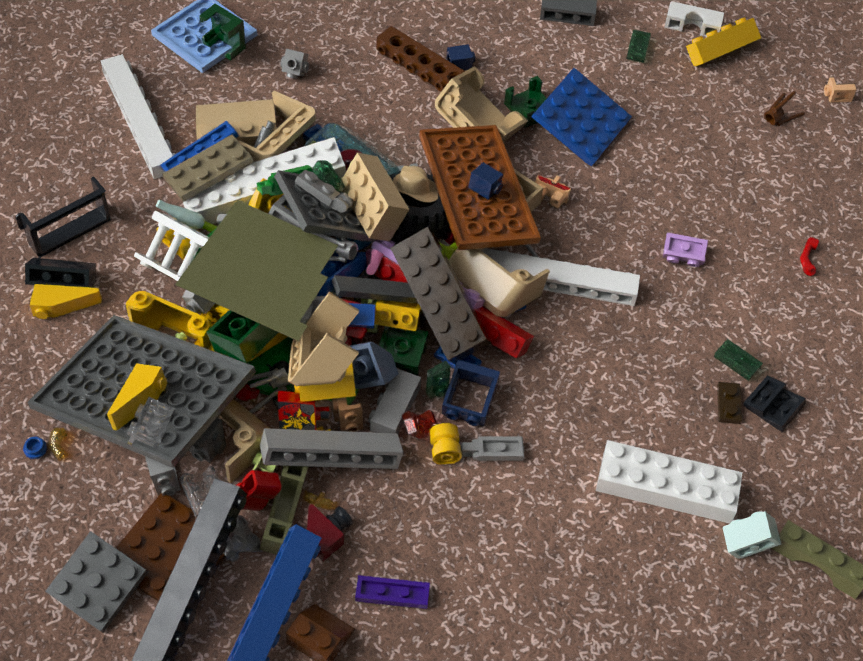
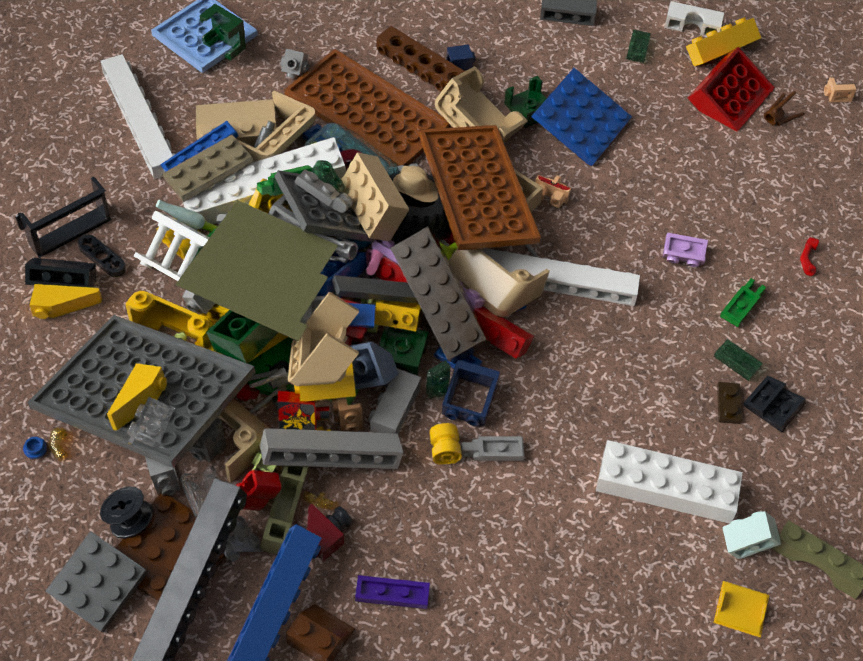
(98, 248): none -> black beam
(133, 513): none -> black piece
(366, 104): none -> dark orange plate
(419, 425): clear red bracket -> none
(486, 181): dark blue brick -> none
(731, 90): none -> red slope
(741, 609): none -> yellow piece
(742, 303): none -> green hinge

